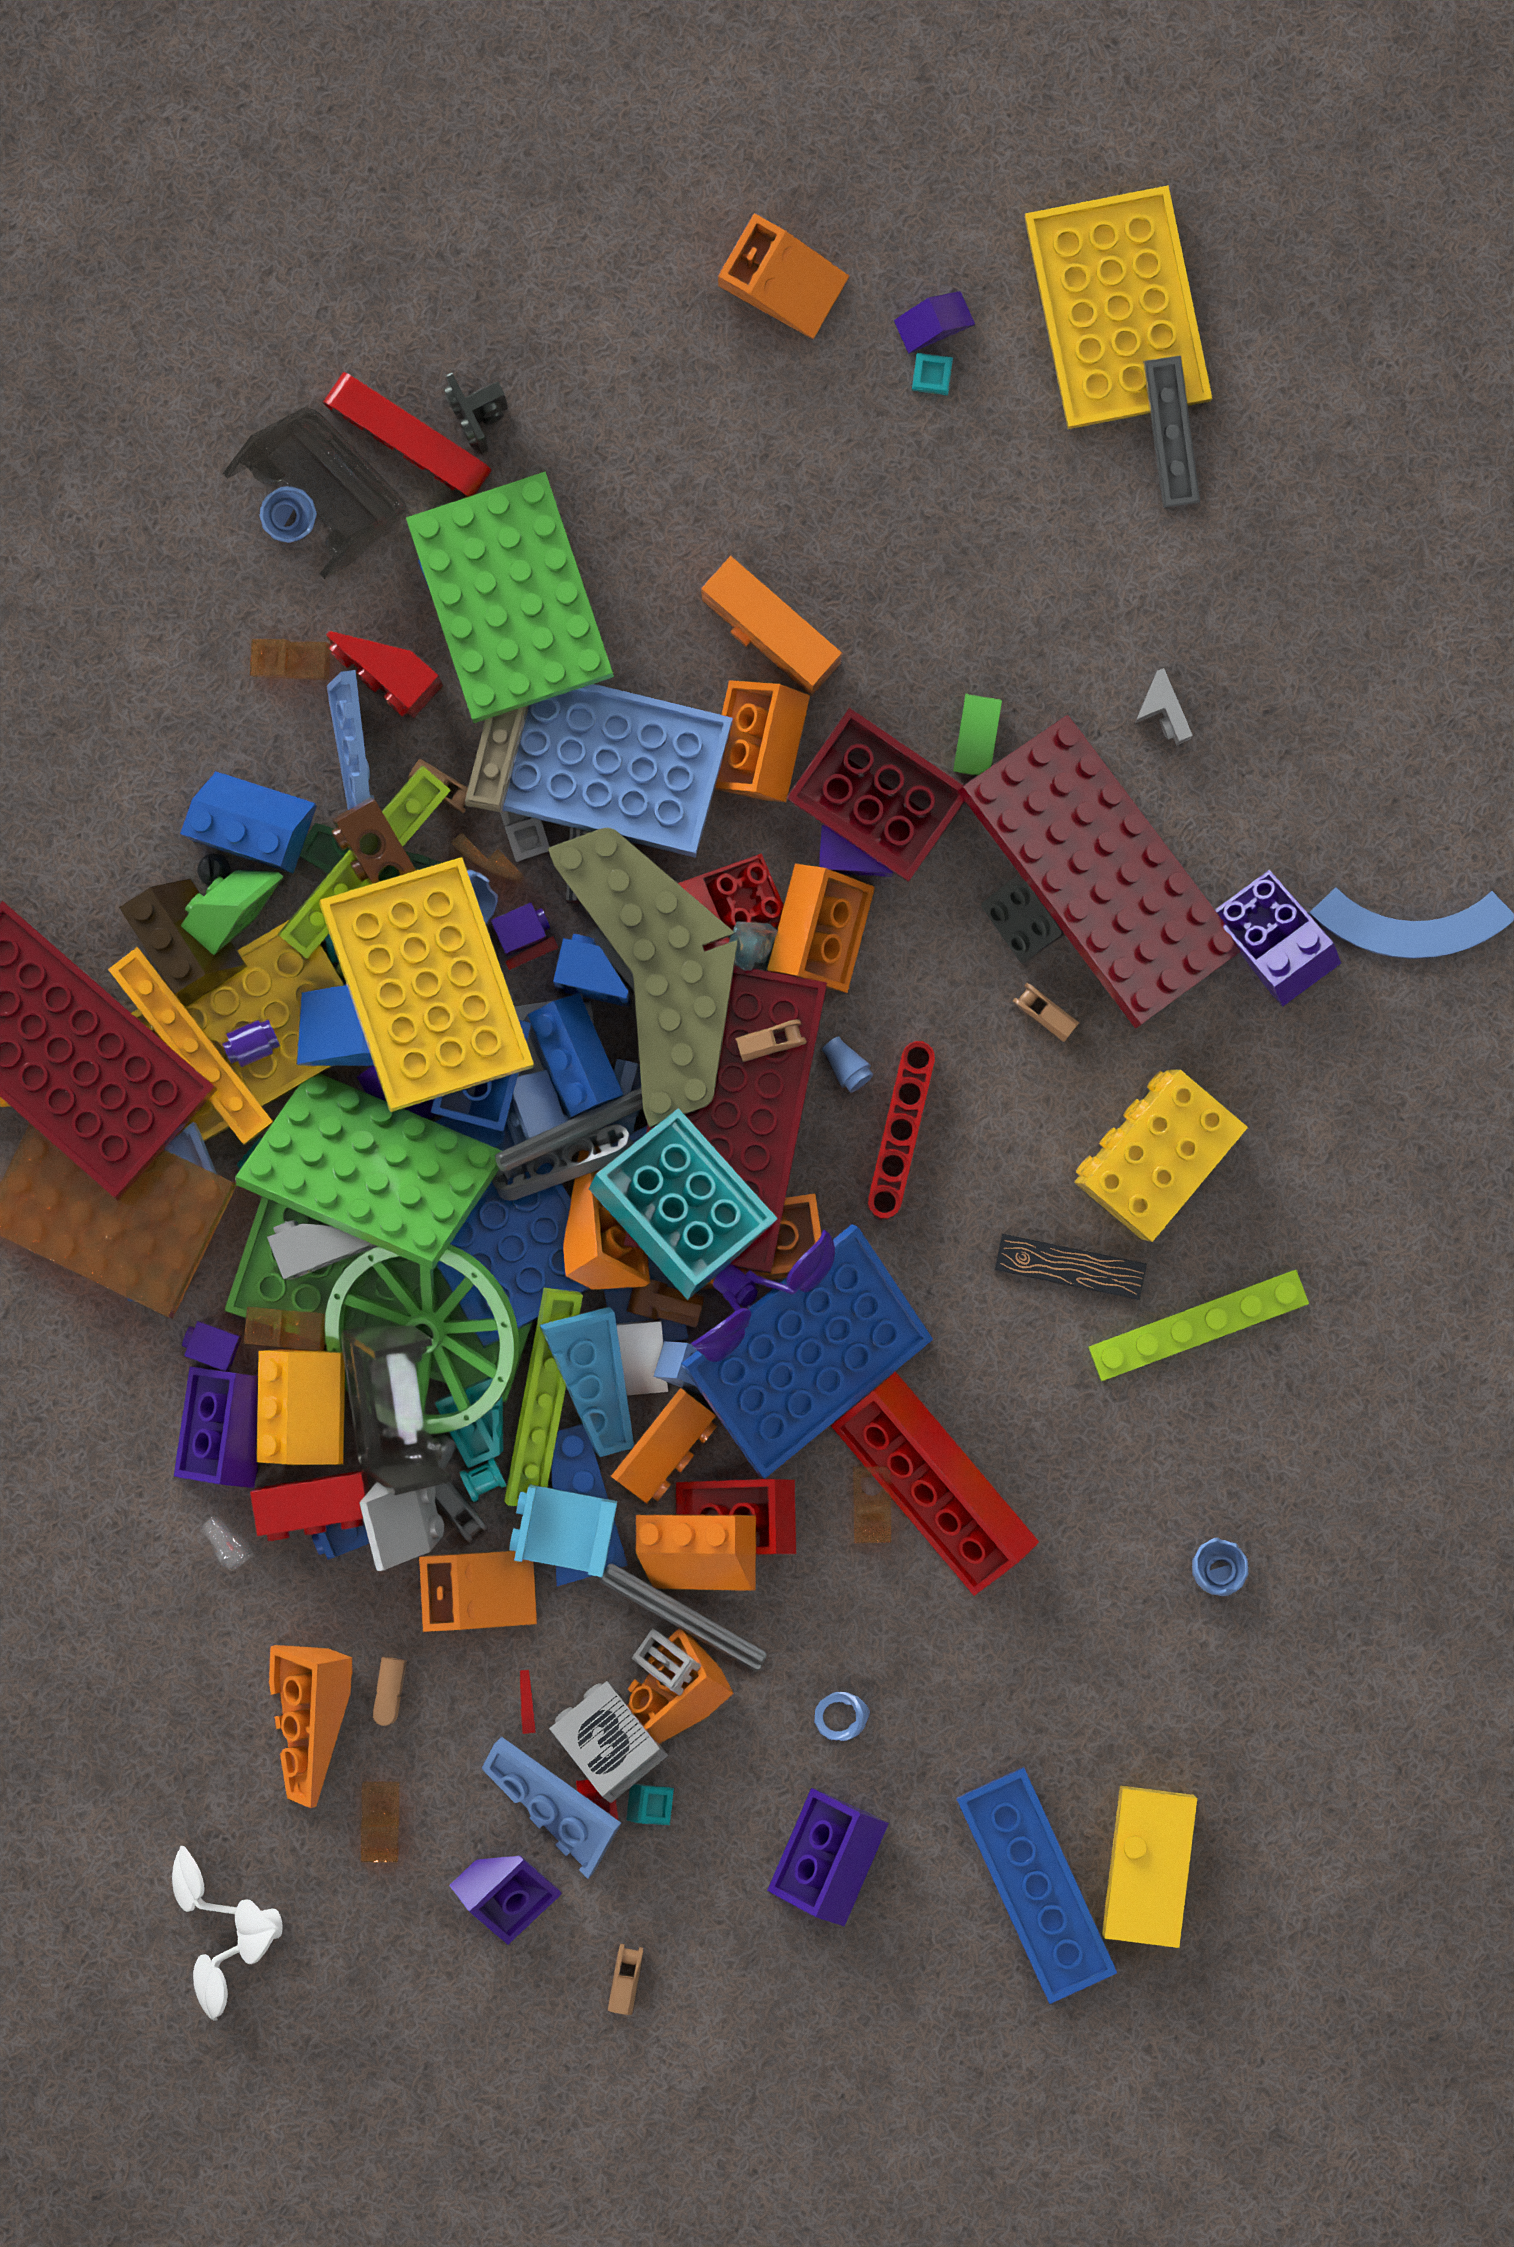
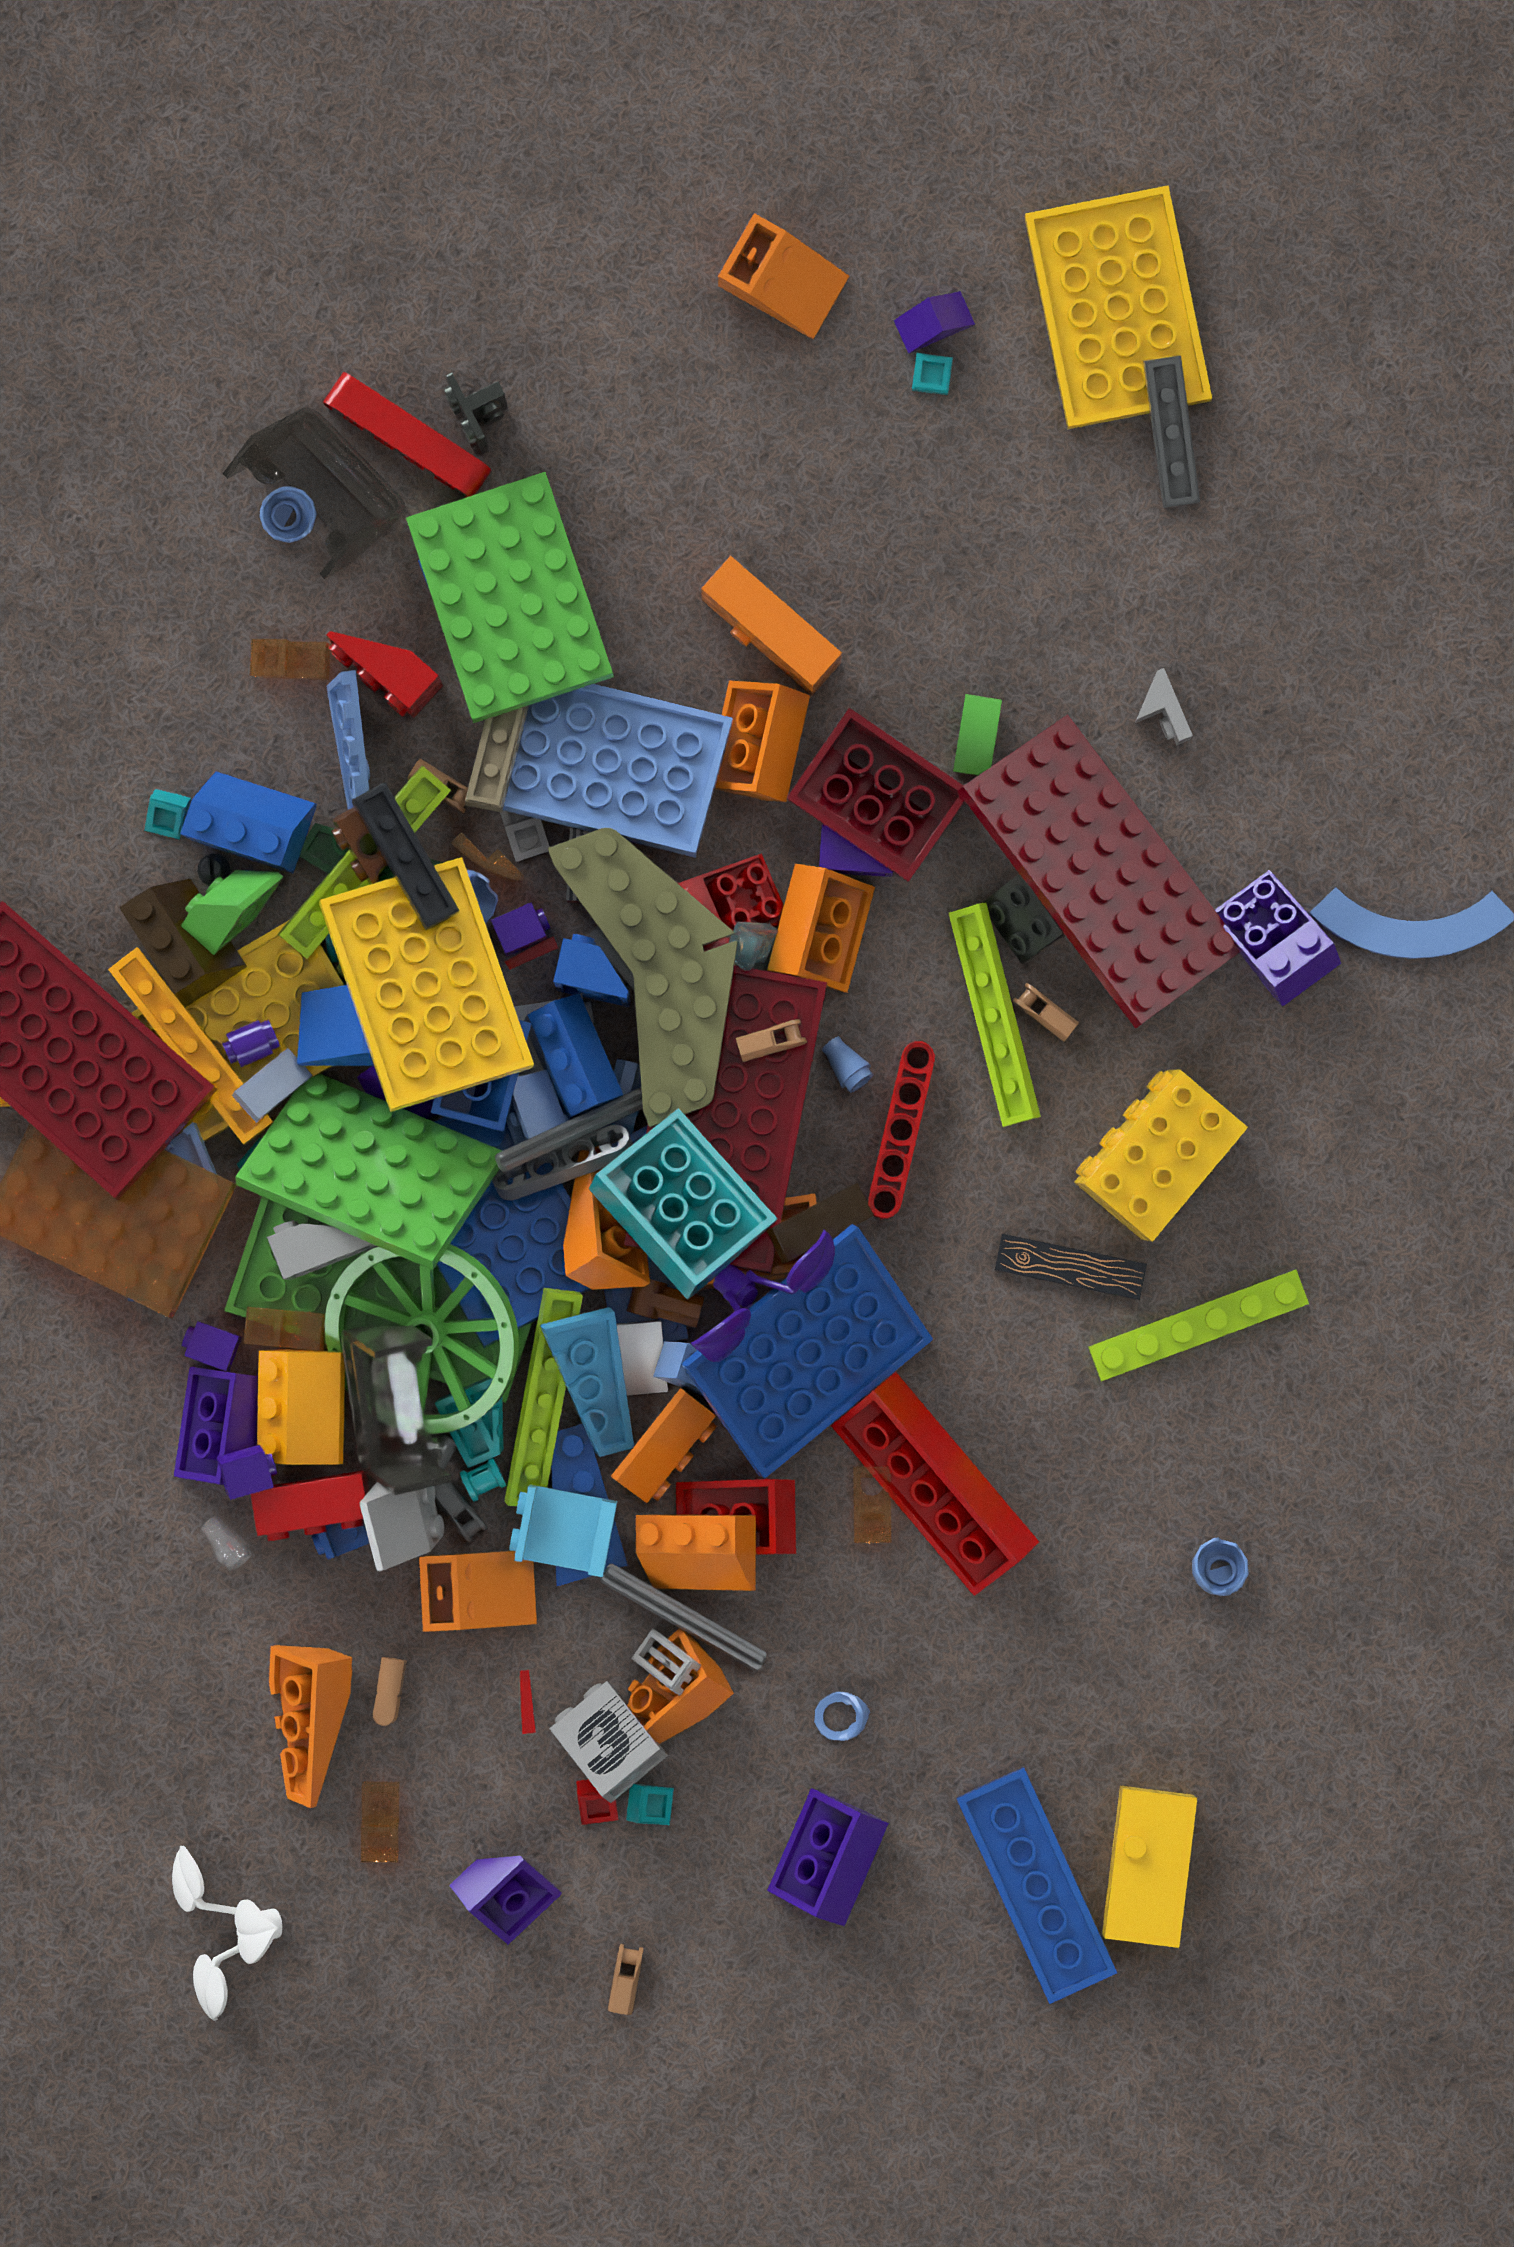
(166, 813): none -> teal slope
(246, 1471): none -> dark purple brick
(271, 1085): none -> sand blue tile
(405, 856): none -> black tile
(567, 1814): medium blue wing -> none
(832, 1214): none -> dark brown tile
(994, 1014): none -> lime plate

